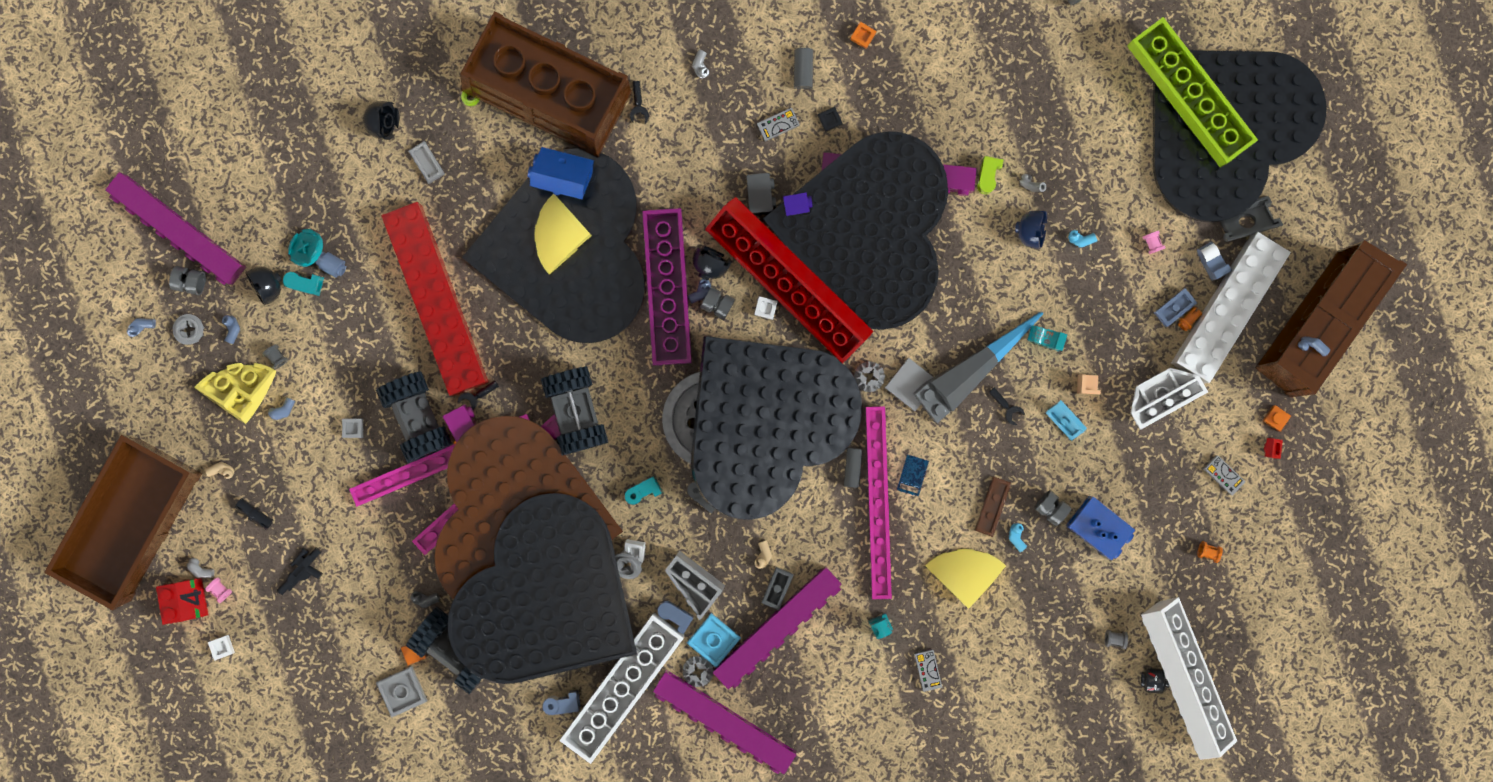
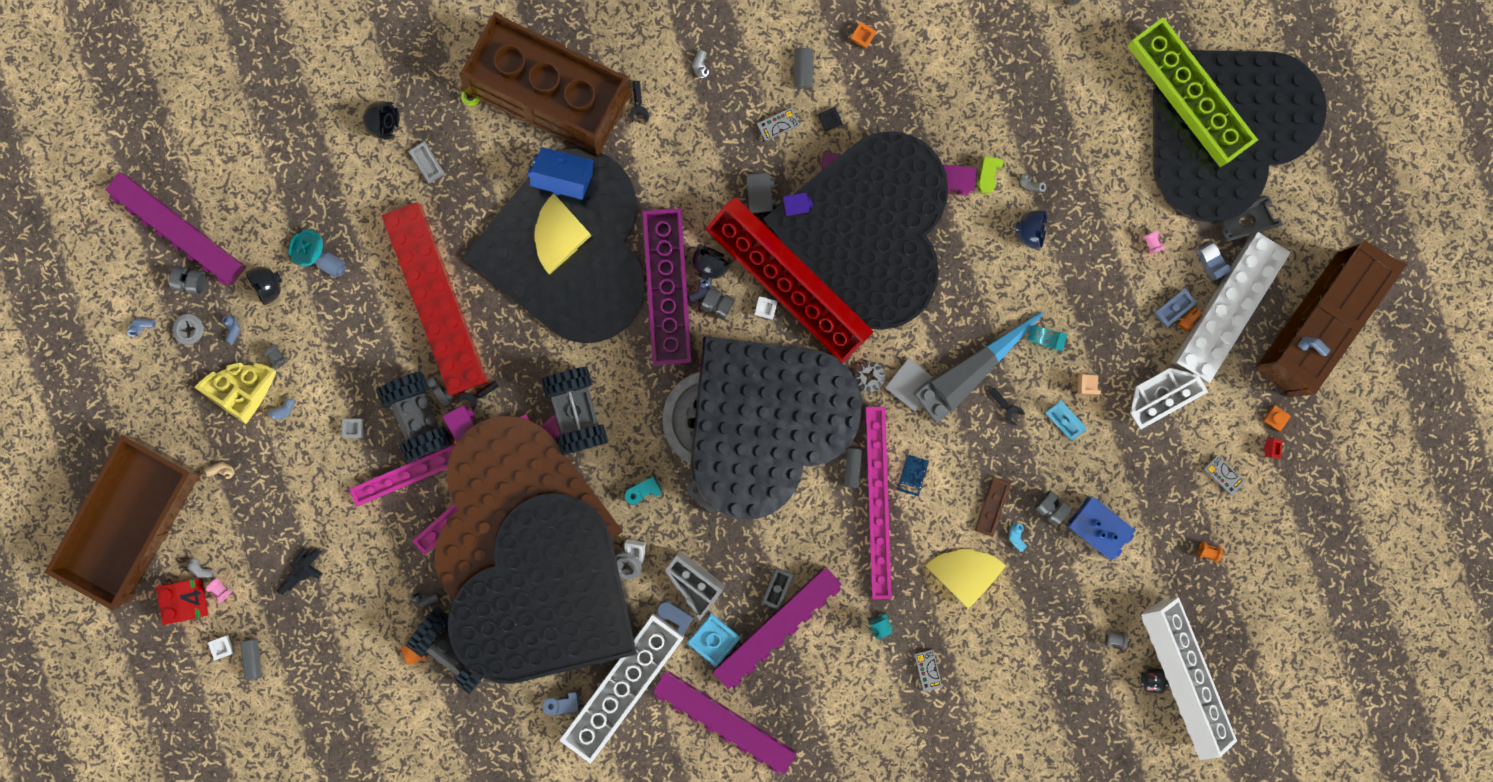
(251, 659): none -> dark grey brick
(254, 513): black pin -> none
(297, 282): teal leg -> none
(401, 691): light grey tile -> none
(440, 393): none -> dark grey plate
(701, 663): light grey gear -> none
(765, 555): tan arm -> none
(1081, 241): medium azure arm -> none

